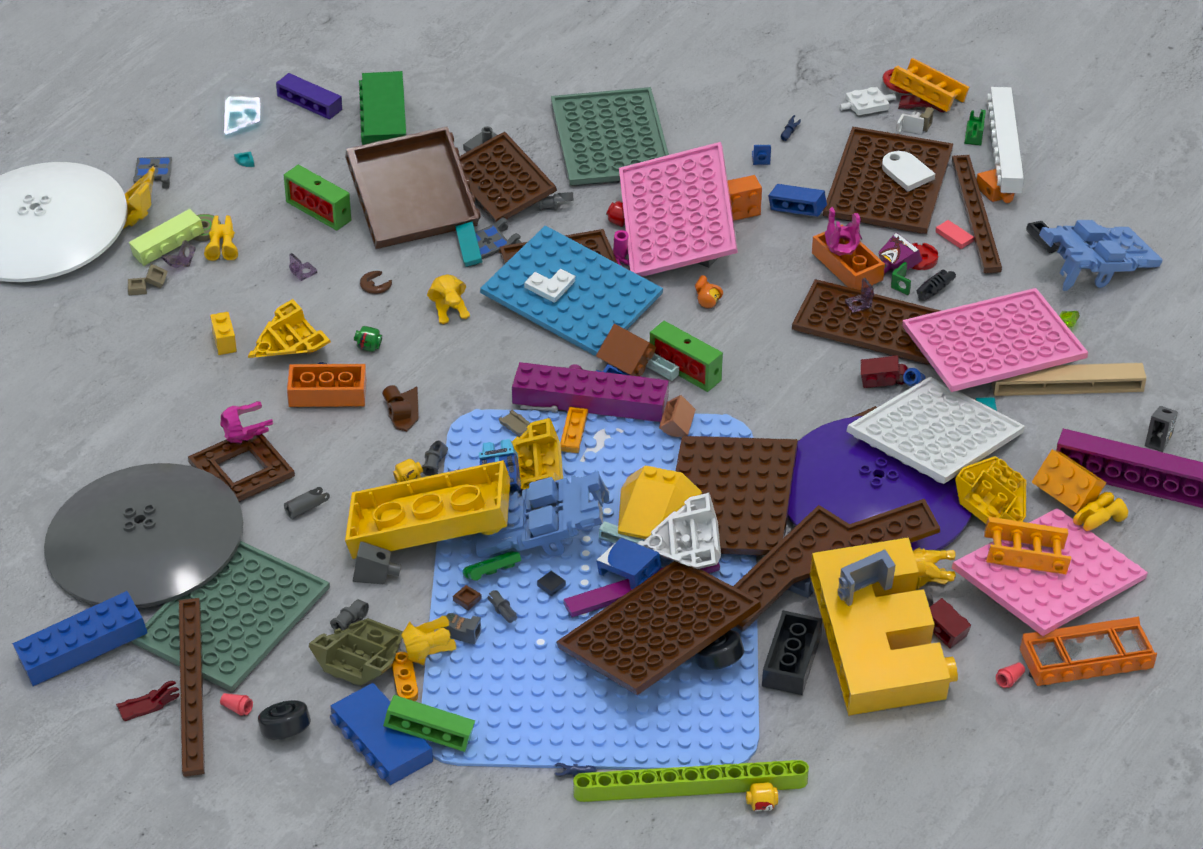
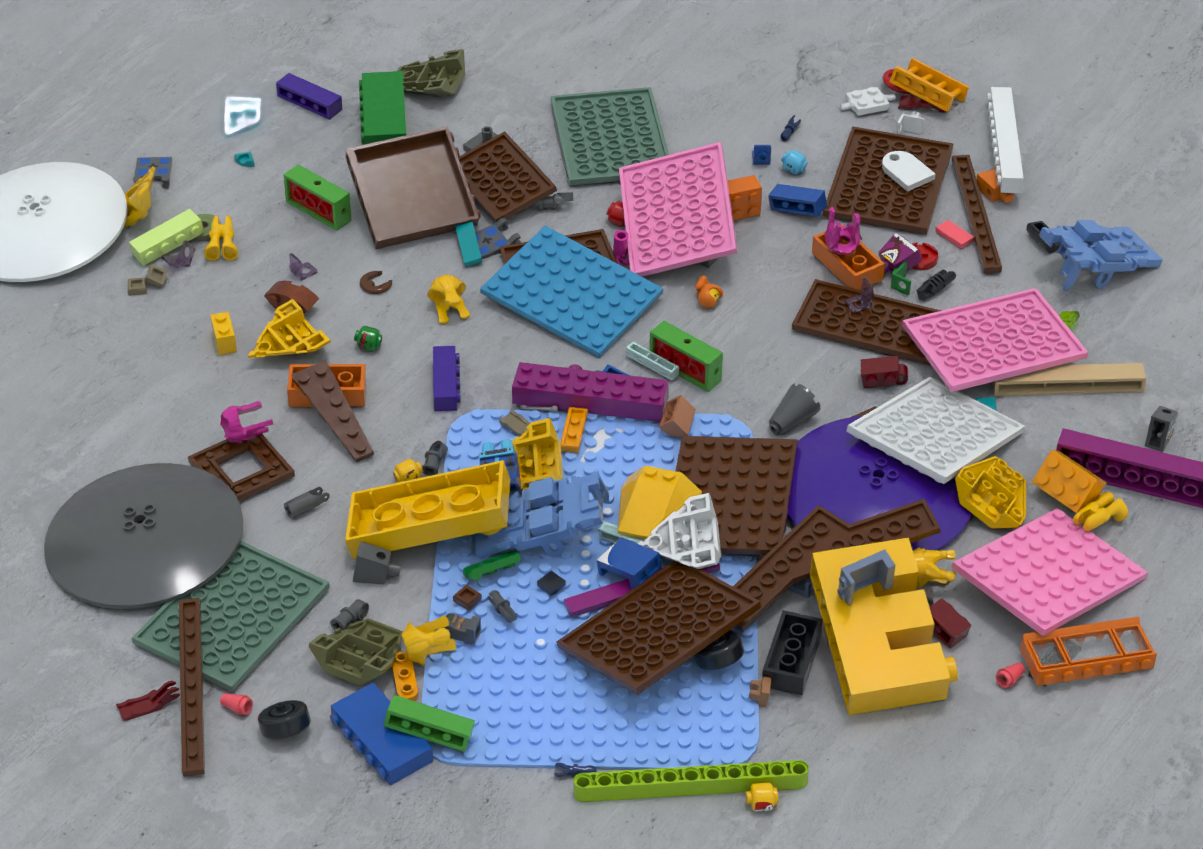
(80, 638): blue brick -> none
(285, 291): none -> copper brick
(327, 397): none -> reddish brown wing
(402, 406): reddish brown panel -> none
(436, 76): none -> olive wedge
(444, 378): none -> dark purple brick
(550, 288): white plate -> none
(626, 351): dark orange brick -> none
(761, 690): none -> medium nougat tile
(793, 409): none -> dark grey cone
(794, 162): none -> medium azure head
(913, 376): blue cone -> none
(928, 118): dark tan plate -> none
(975, 128): green hinge -> none
(1027, 533): light orange fence -> none

